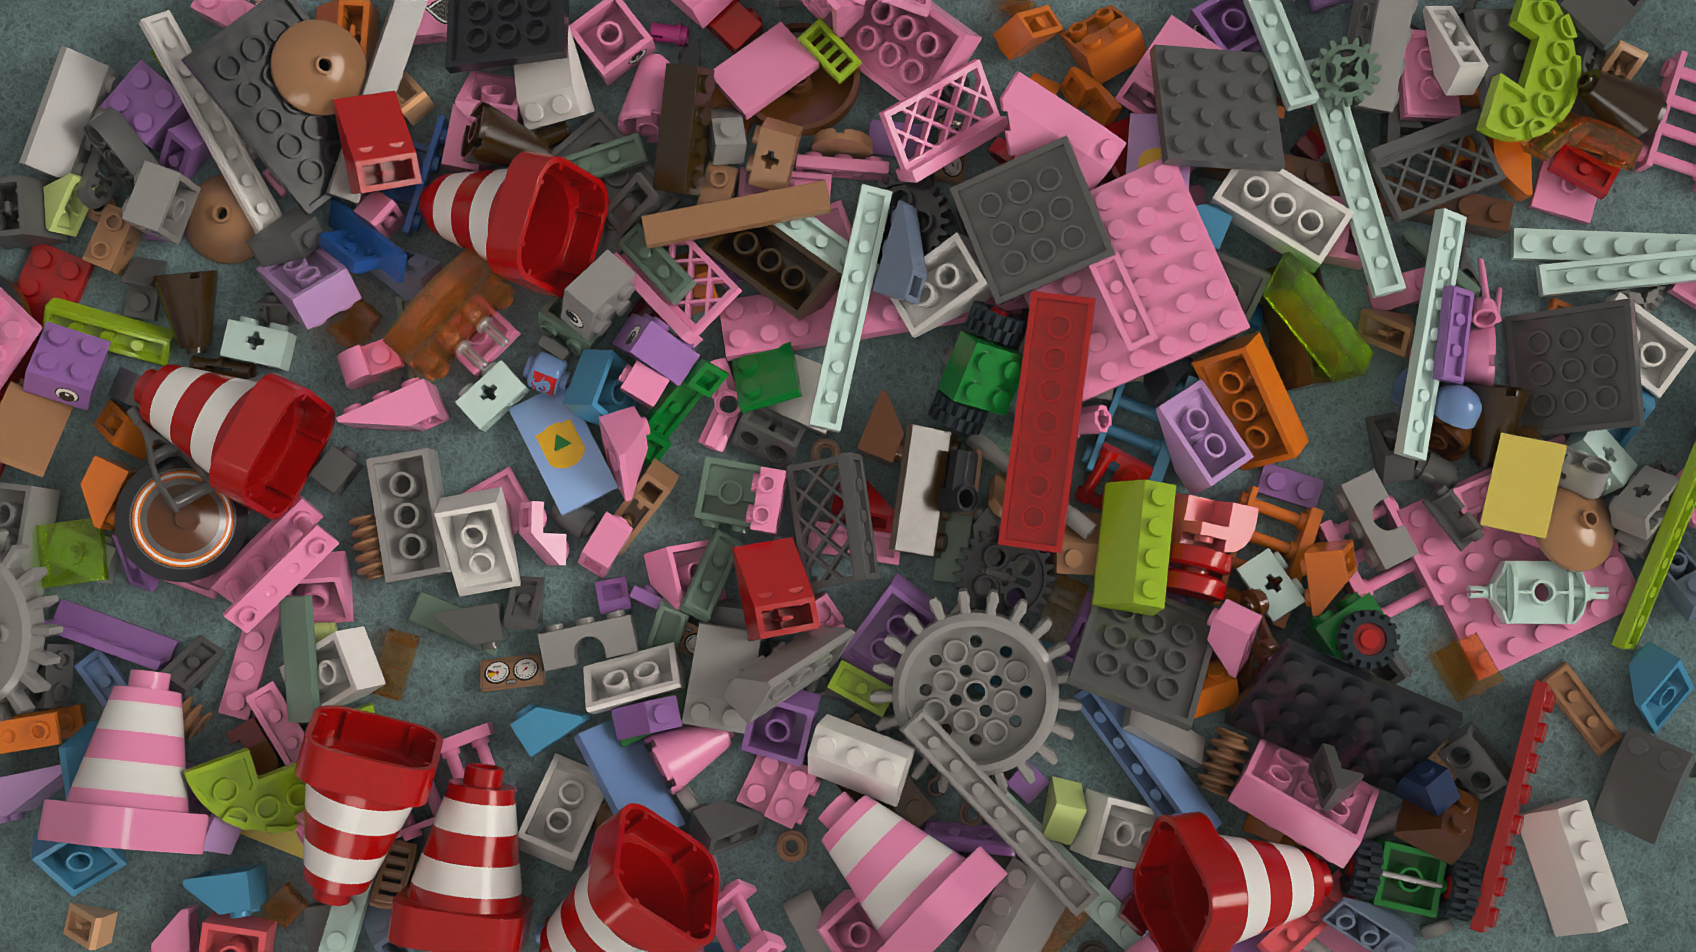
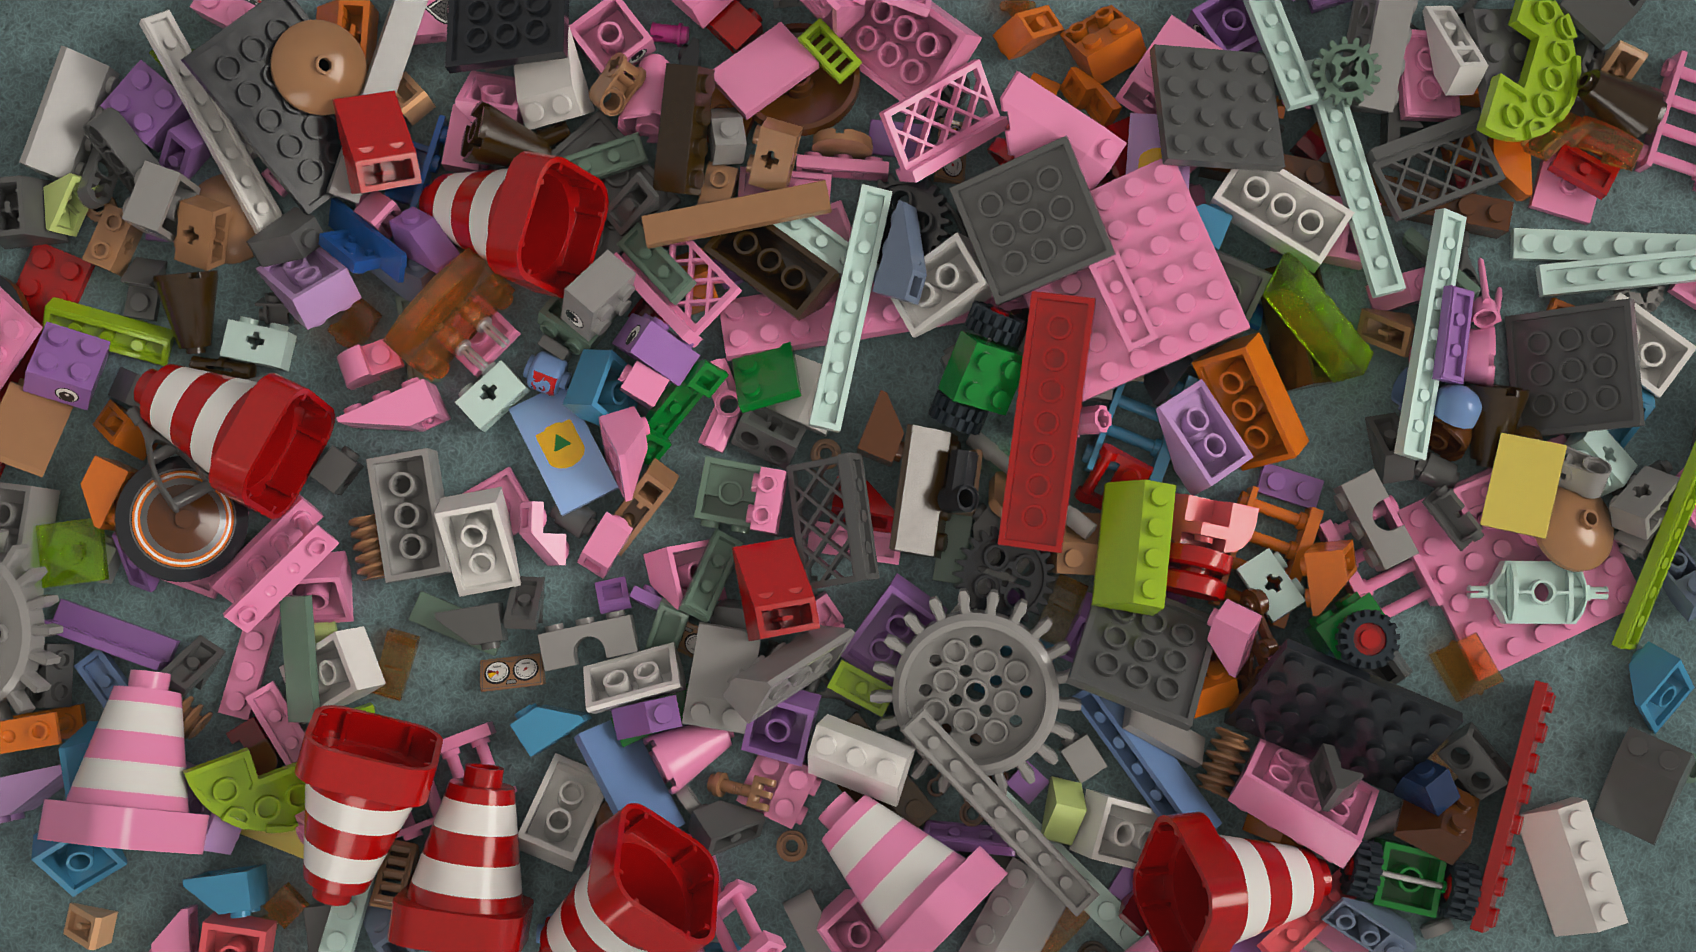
(202, 232): none -> medium nougat brick
(422, 239): none -> medium lavender slope
(617, 83): none -> medium nougat piece
(720, 784): none -> medium nougat hinge
(1081, 756): none -> light grey brick
(1582, 709): medium nougat tile -> none

